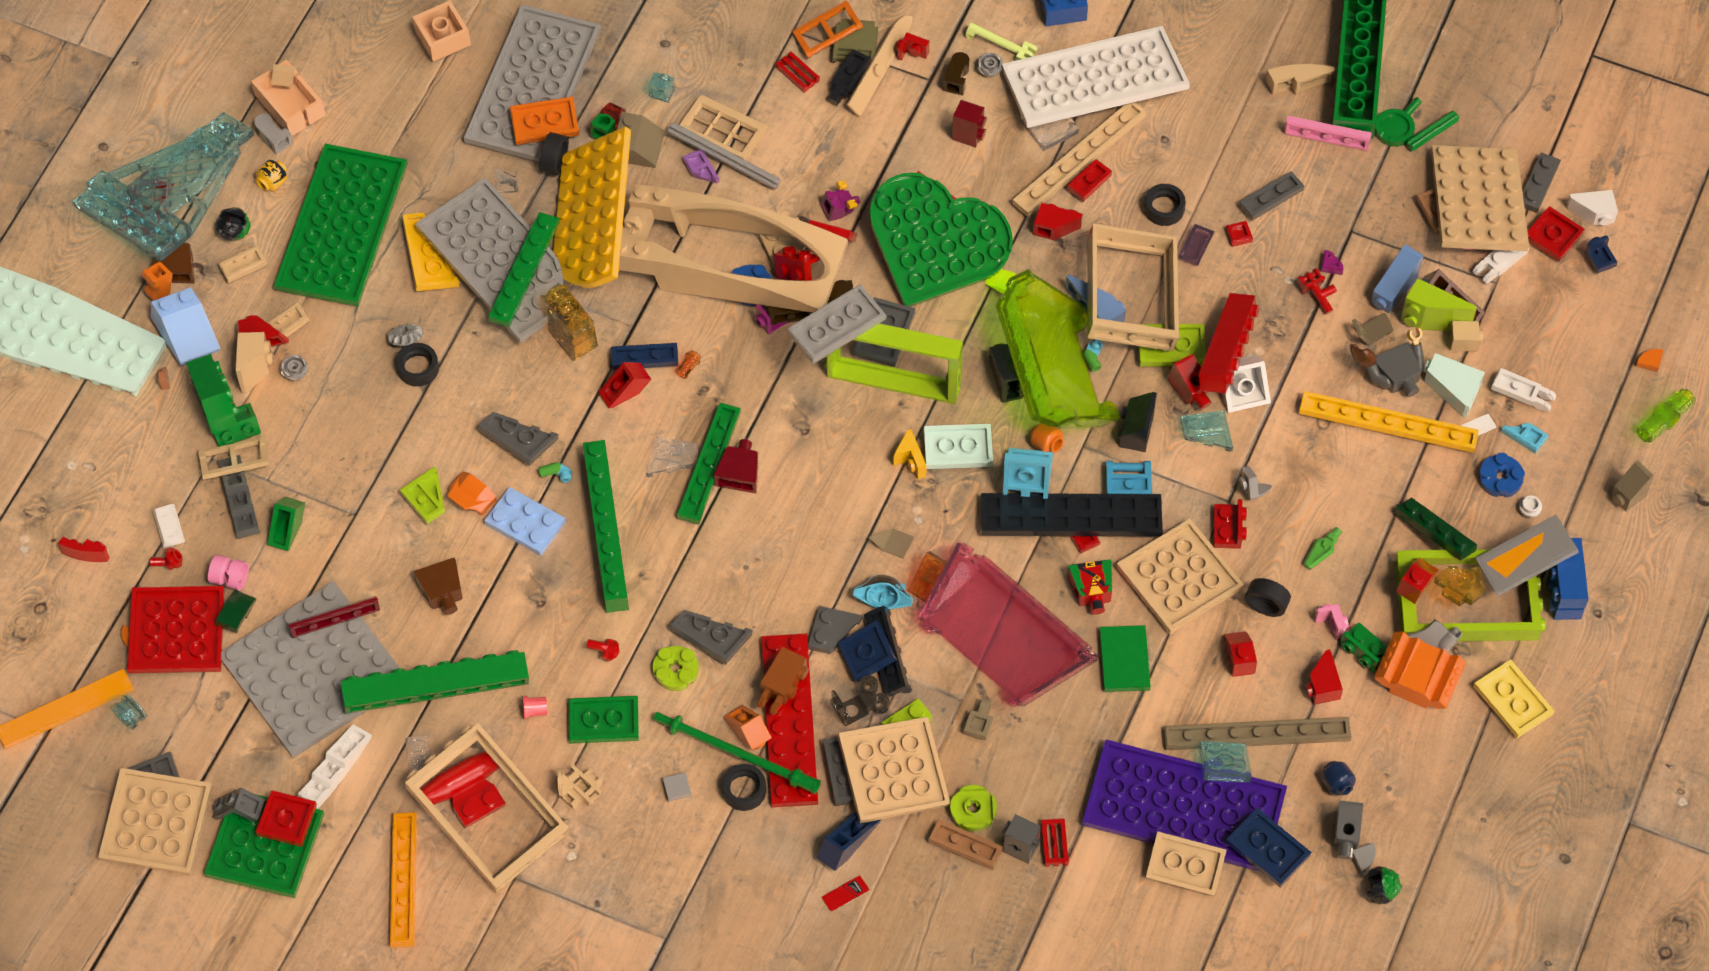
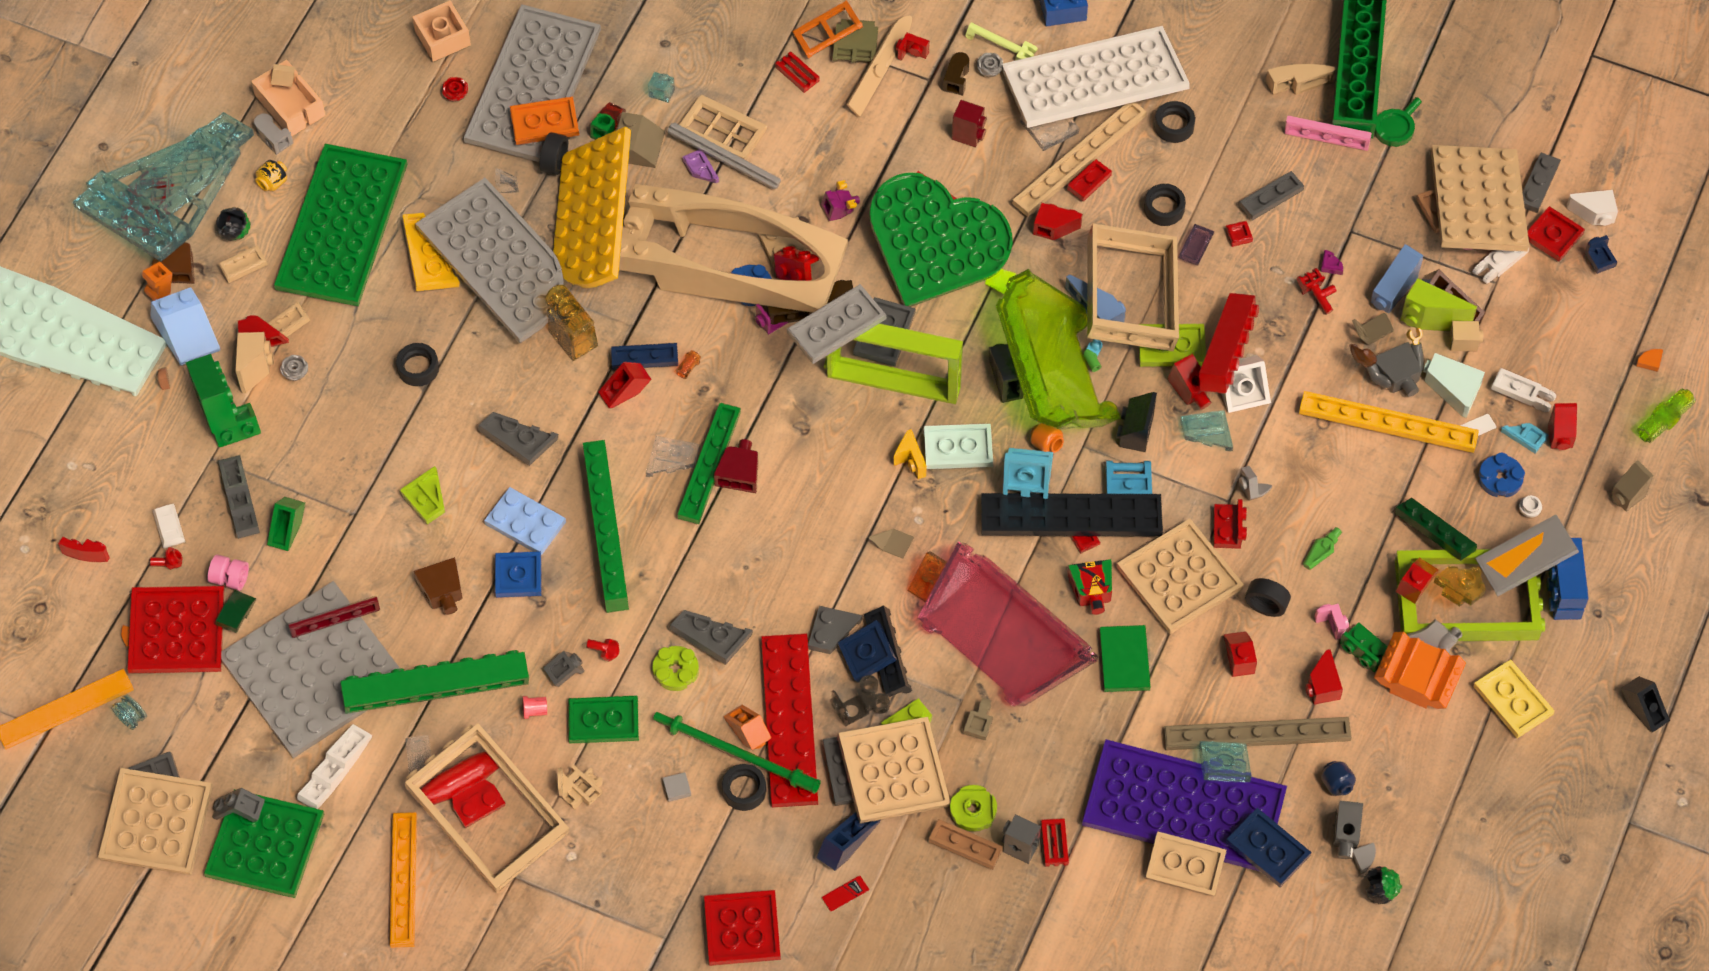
(235, 467): tan window -> none
(286, 818): red plate -> none
(405, 334): light grey gear -> none
(455, 83): none -> red plate
(471, 493): orange slope -> none
(518, 574): none -> blue plate
(524, 269): green plate -> none
(558, 469): arm -> none
(564, 667): none -> dark grey bracket
(742, 927): none -> red plate
(782, 679): dark orange hinge -> none
(848, 76): black hinge -> none
(848, 234): red plate -> none
(884, 591): medium azure hat -> none
(1174, 135): none -> black tyre
(1432, 130): green axle -> none
(1563, 426): none -> red slope
(1646, 703): none -> black slope

